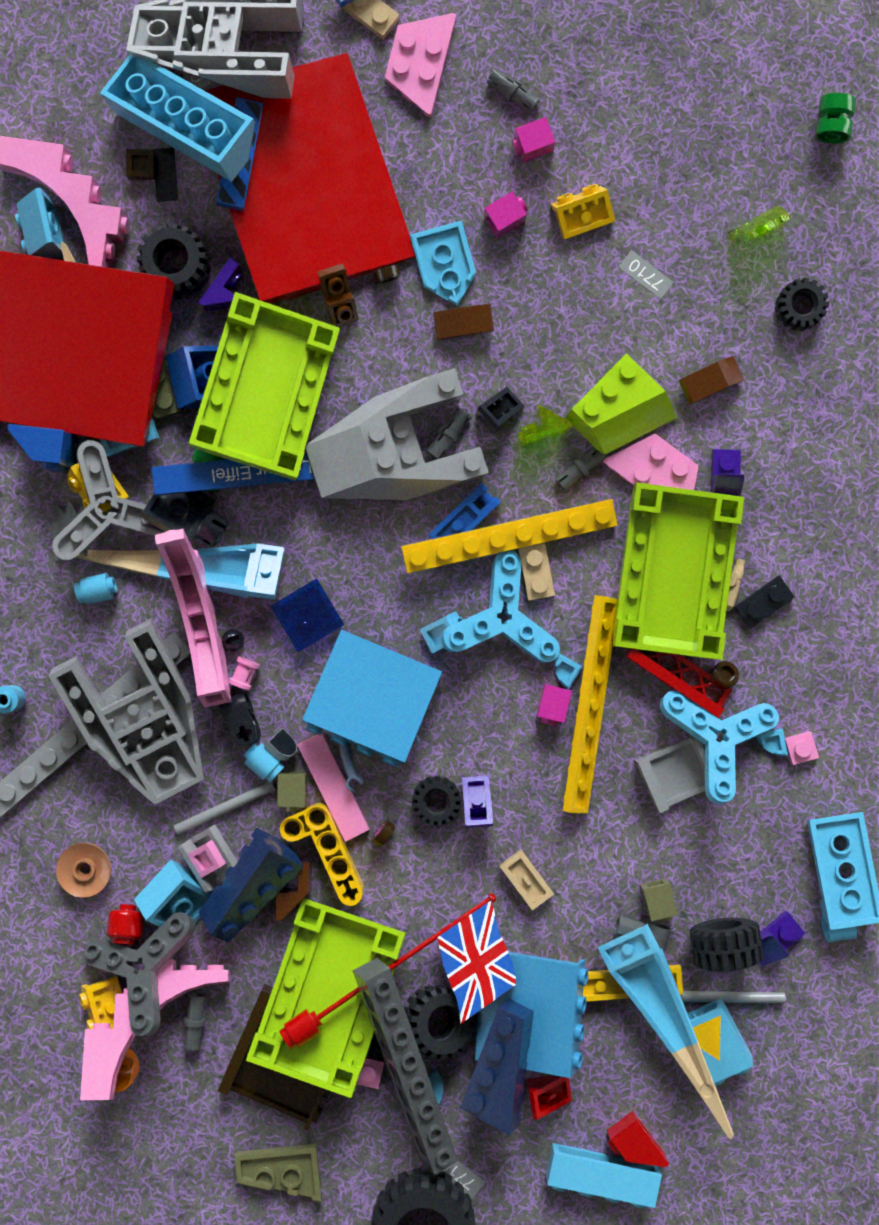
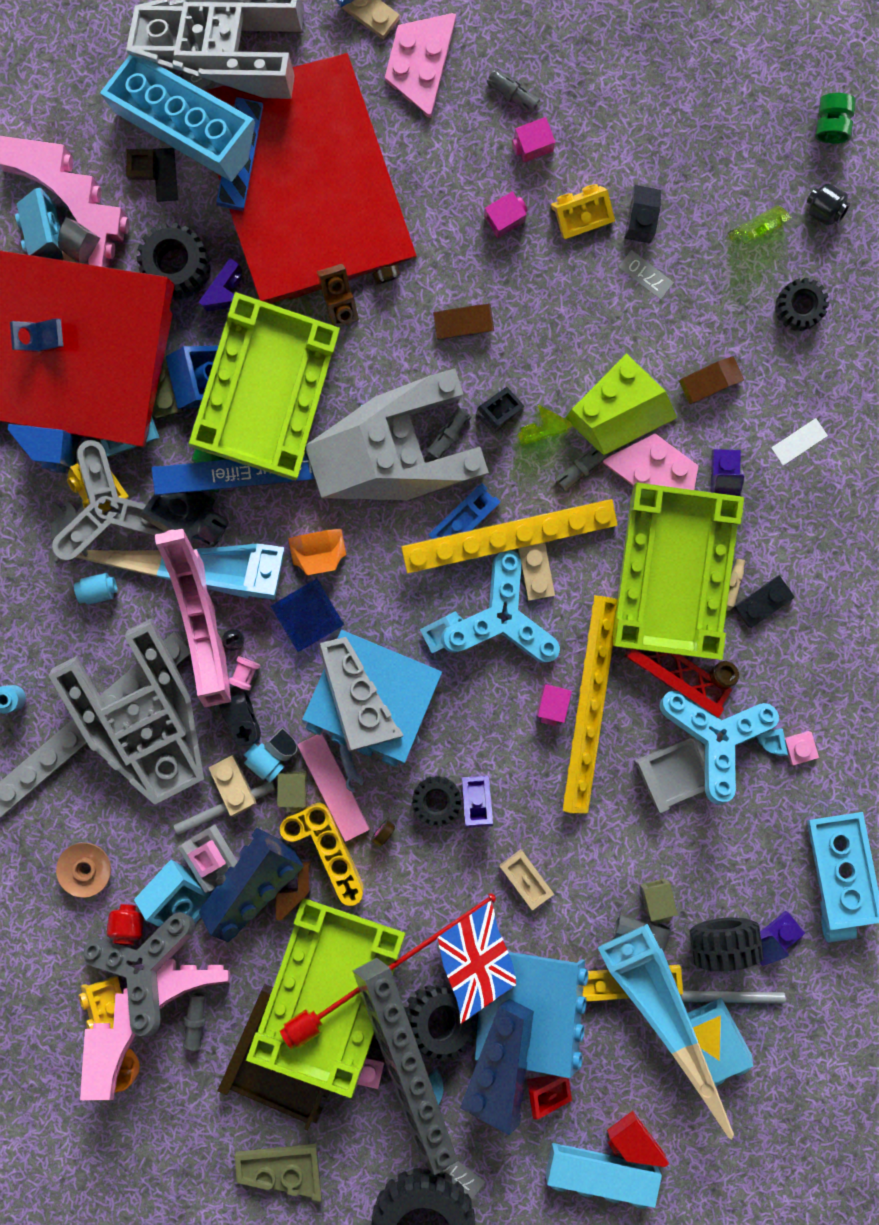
(43, 335): none -> dark blue bracket
(77, 240): none -> dark grey brick
(232, 786): none -> tan plate
(318, 551): none -> orange slope
(358, 705): none -> light grey wing
(444, 260): medium azure tile -> none
(566, 670): medium azure tile -> none
(643, 214): none -> black slope
(799, 441): none -> white sticker
(828, 204): none -> black head

